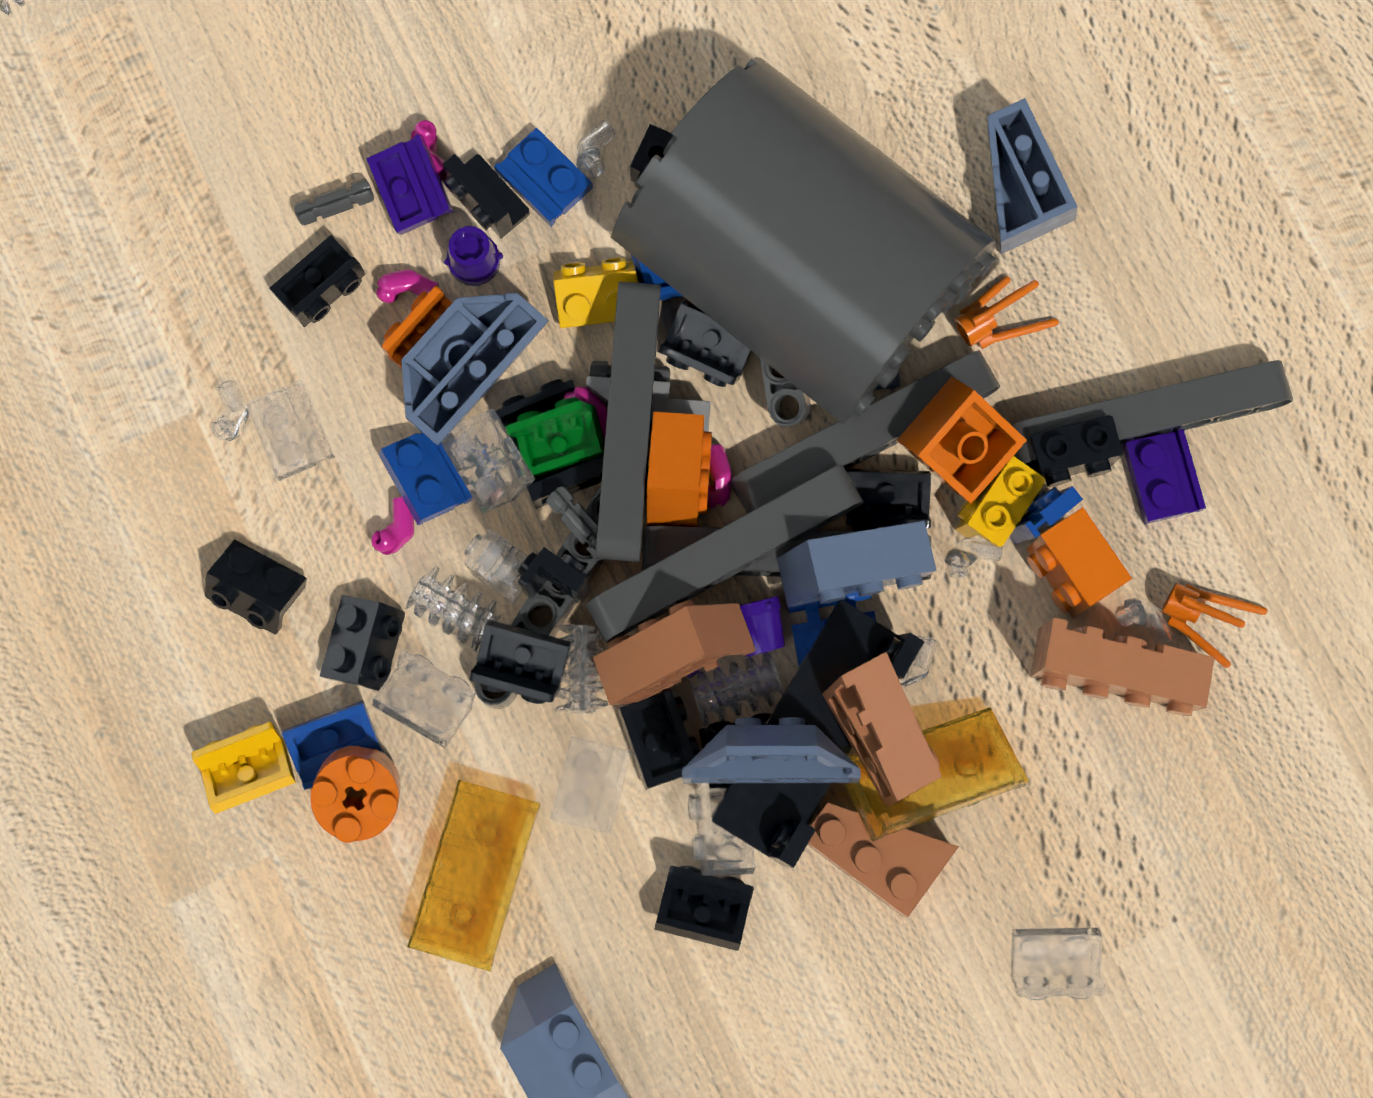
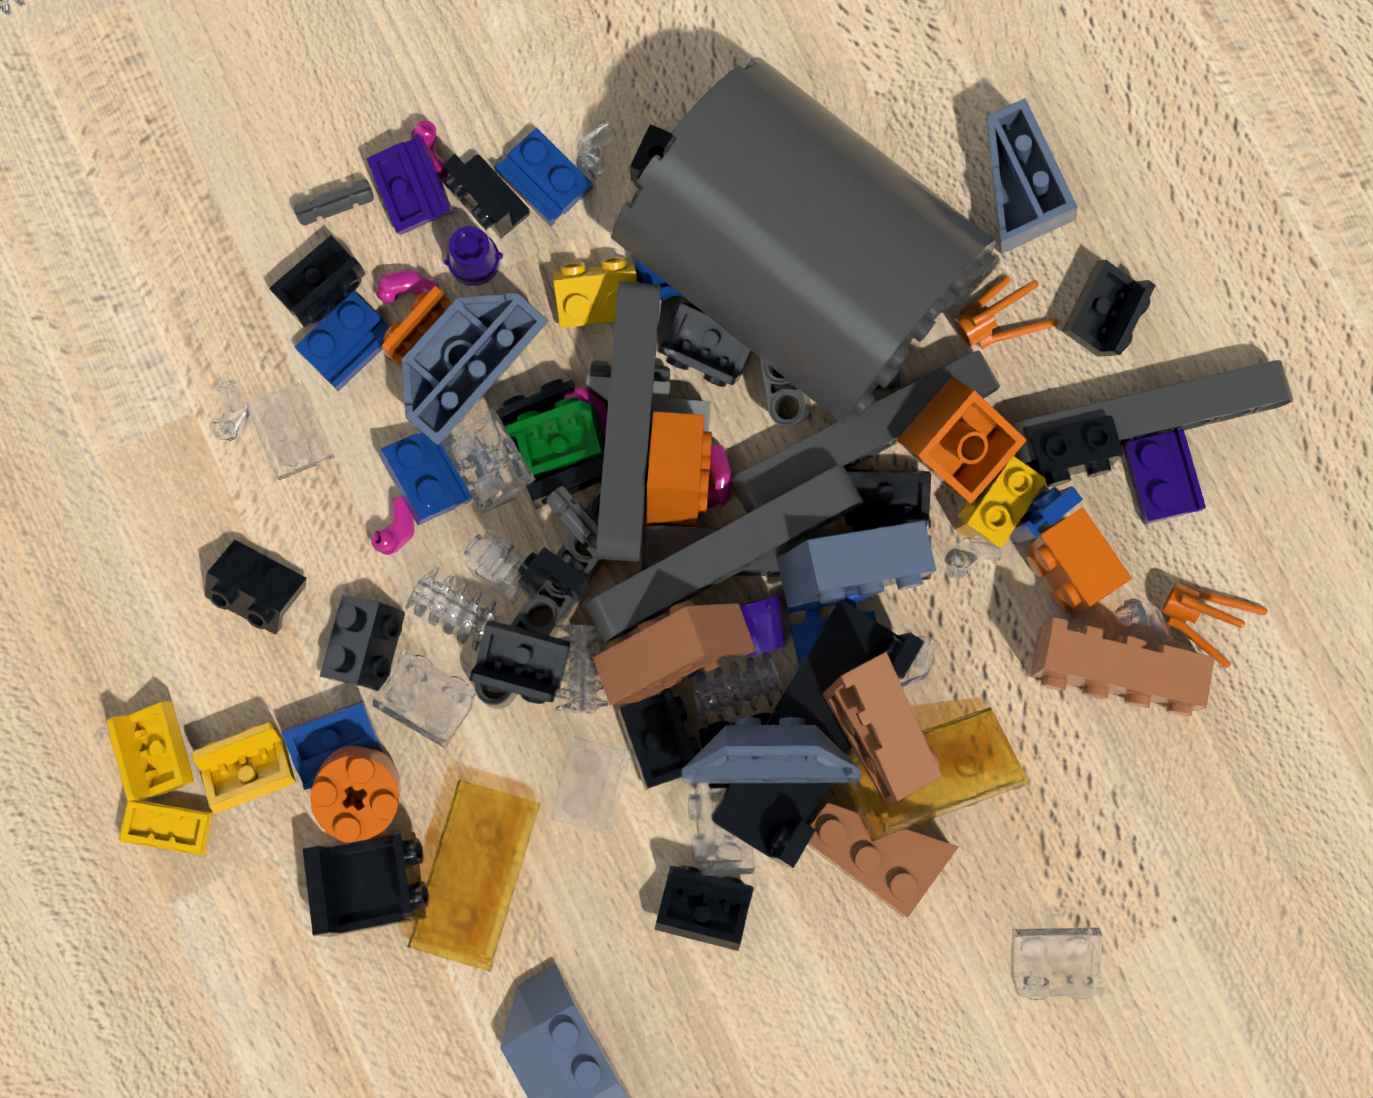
(150, 751): none -> yellow bracket
(166, 827): none -> yellow plate
(344, 341): none -> blue plate
(365, 884): none -> black panel
(1108, 310): none -> black bracket

